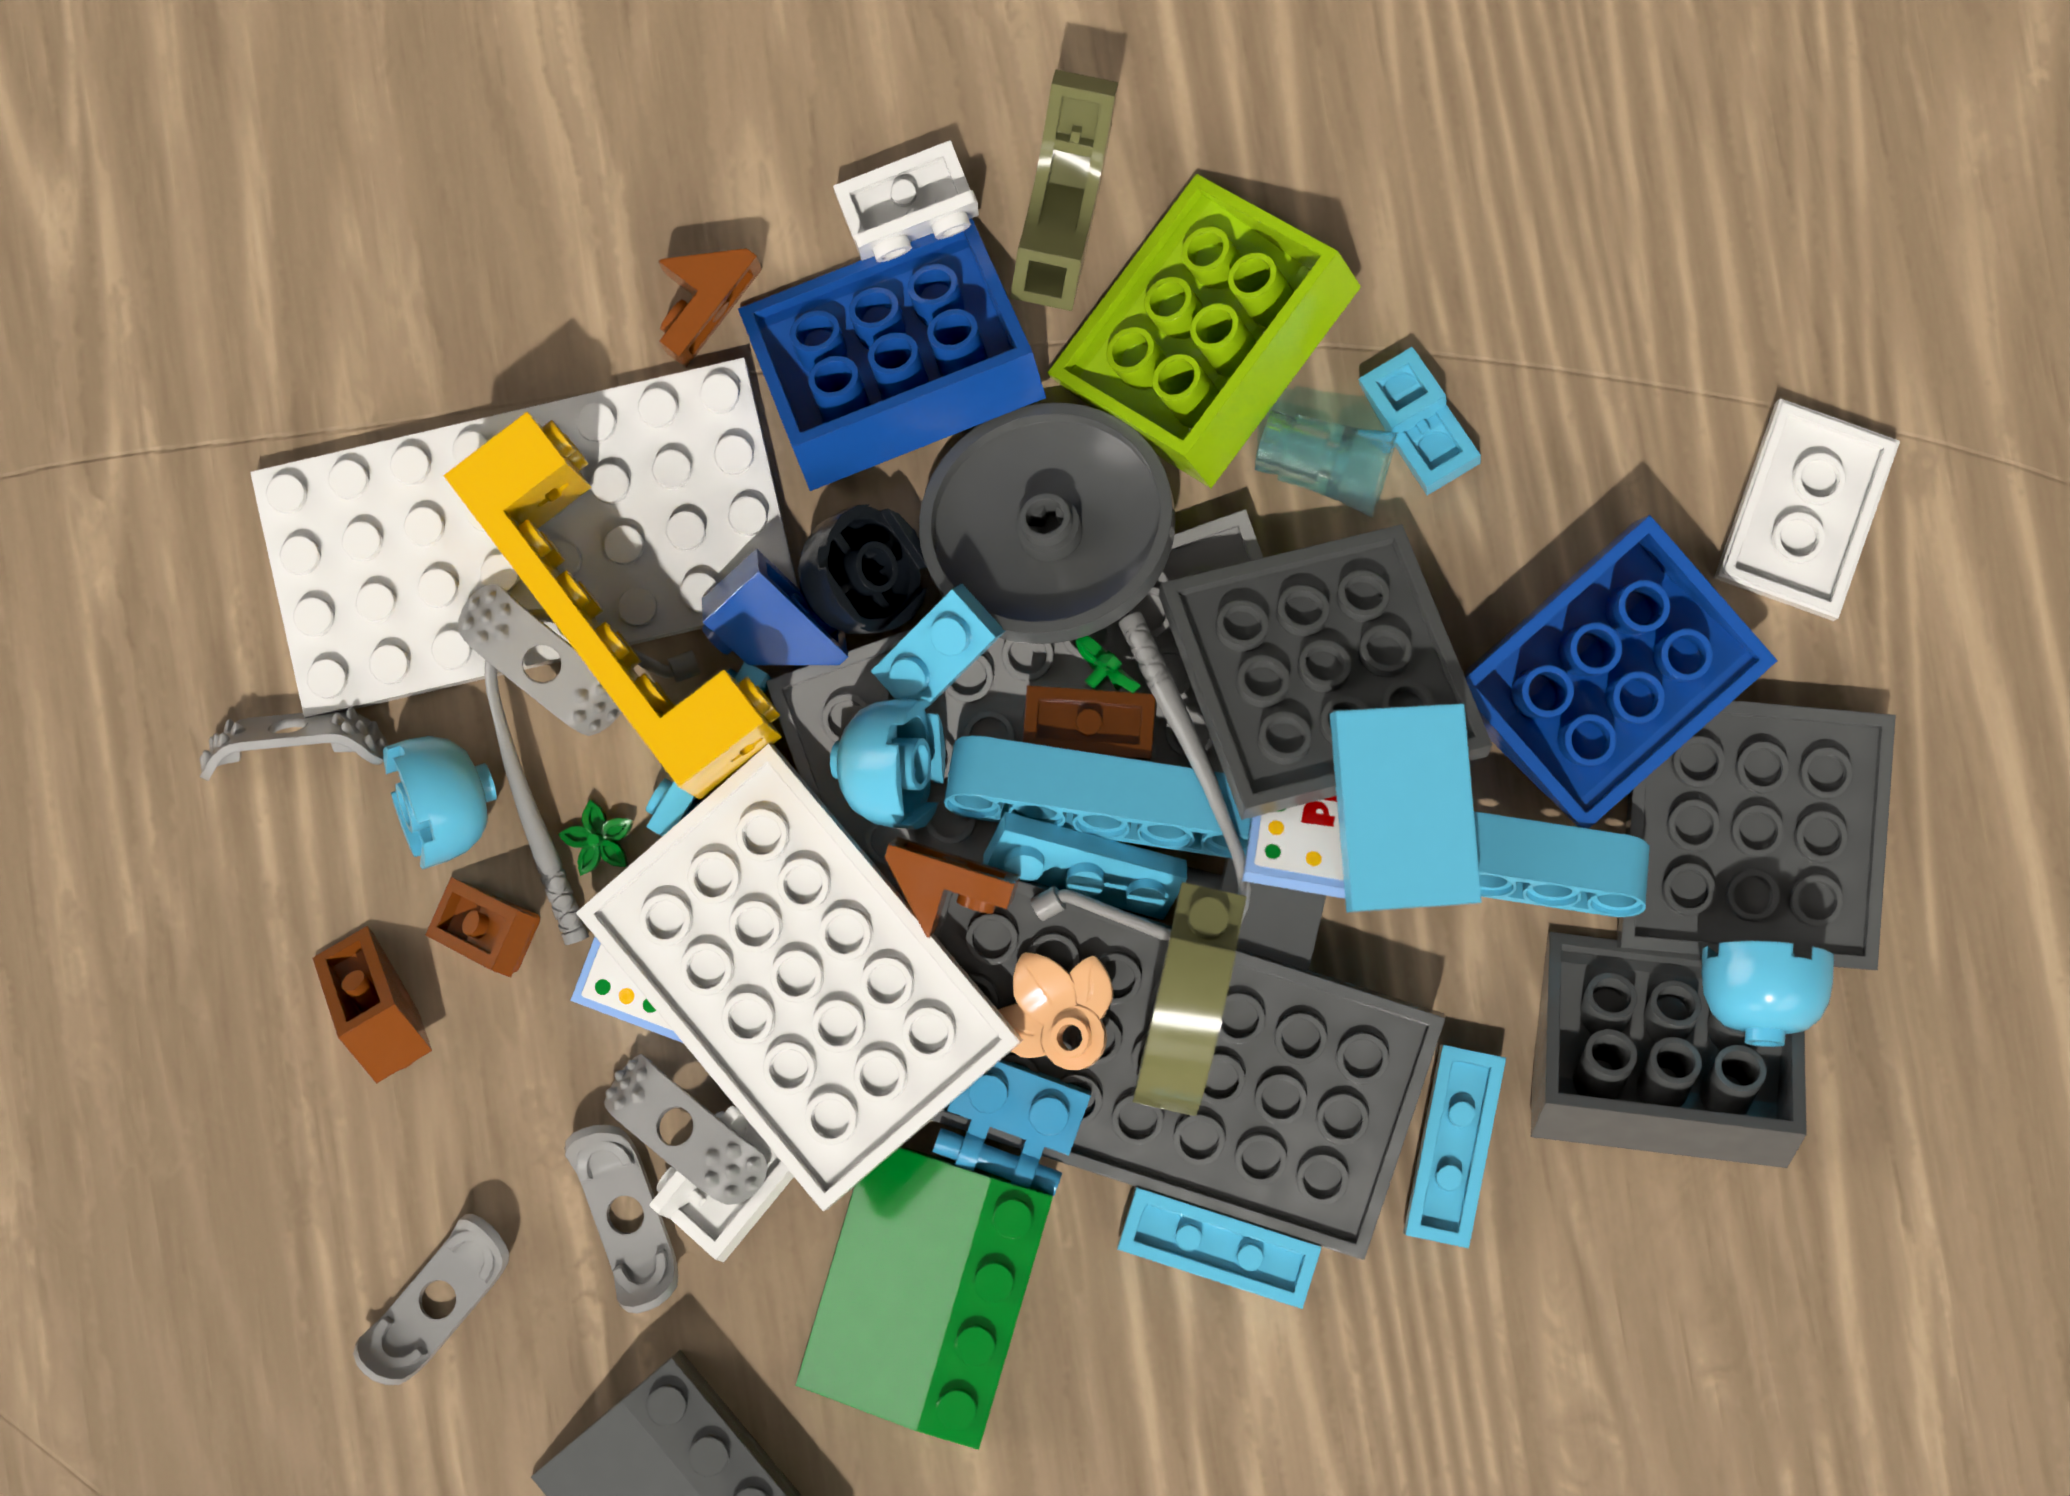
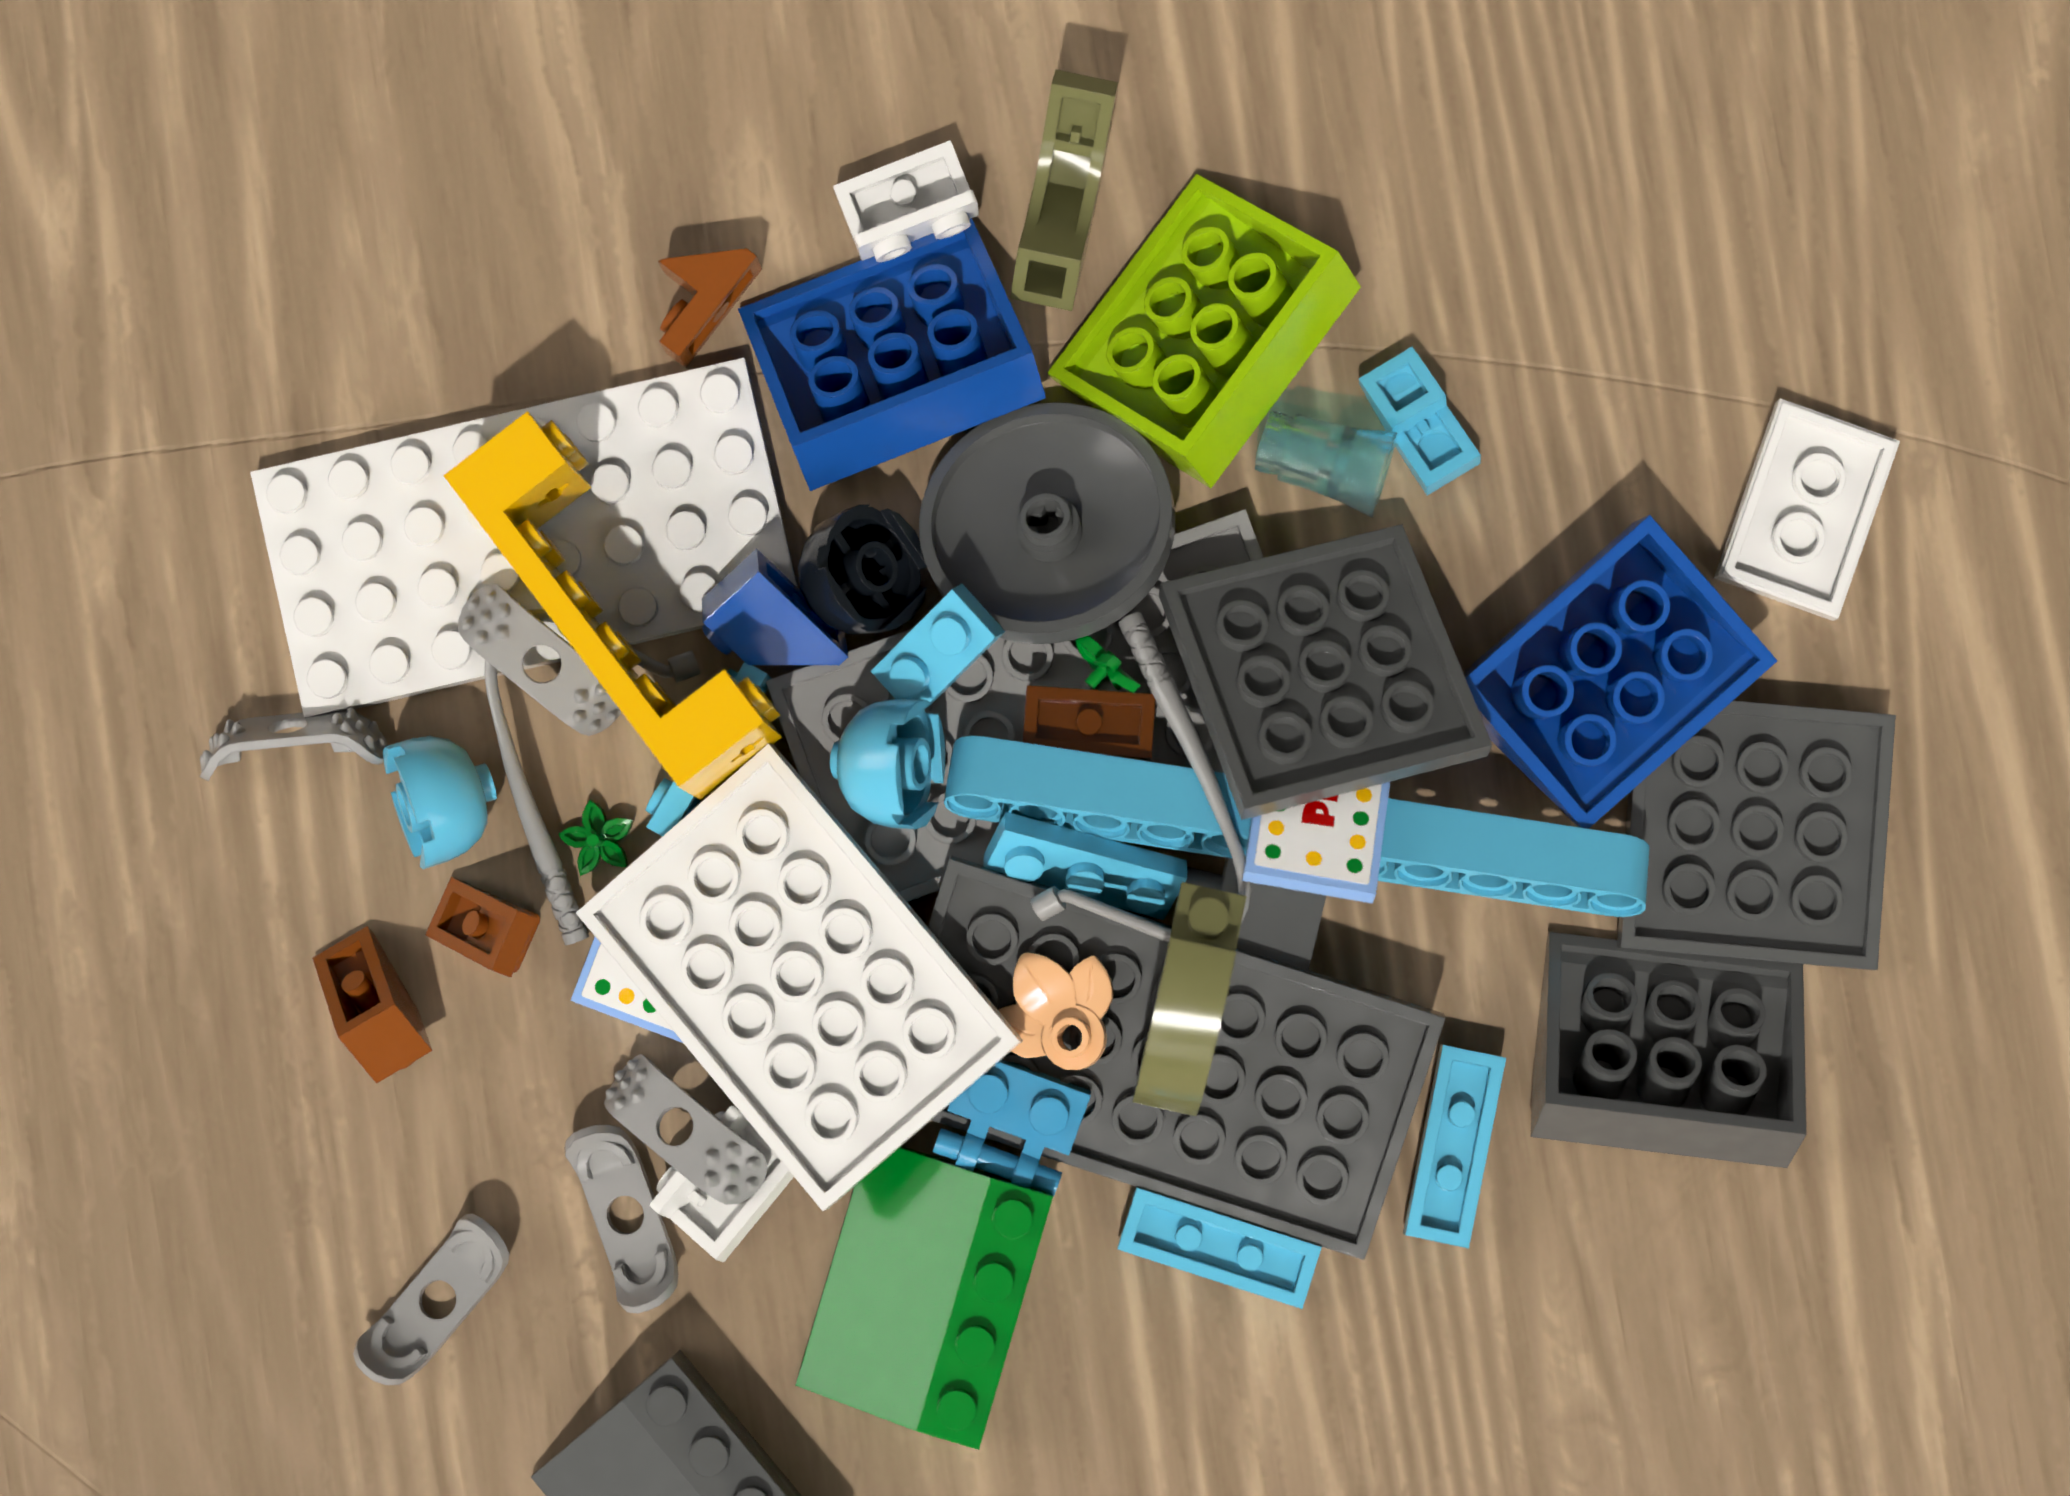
(930, 873): dark orange slope -> none
(1405, 807): medium azure tile -> none
(1766, 988): medium azure cylinder -> none

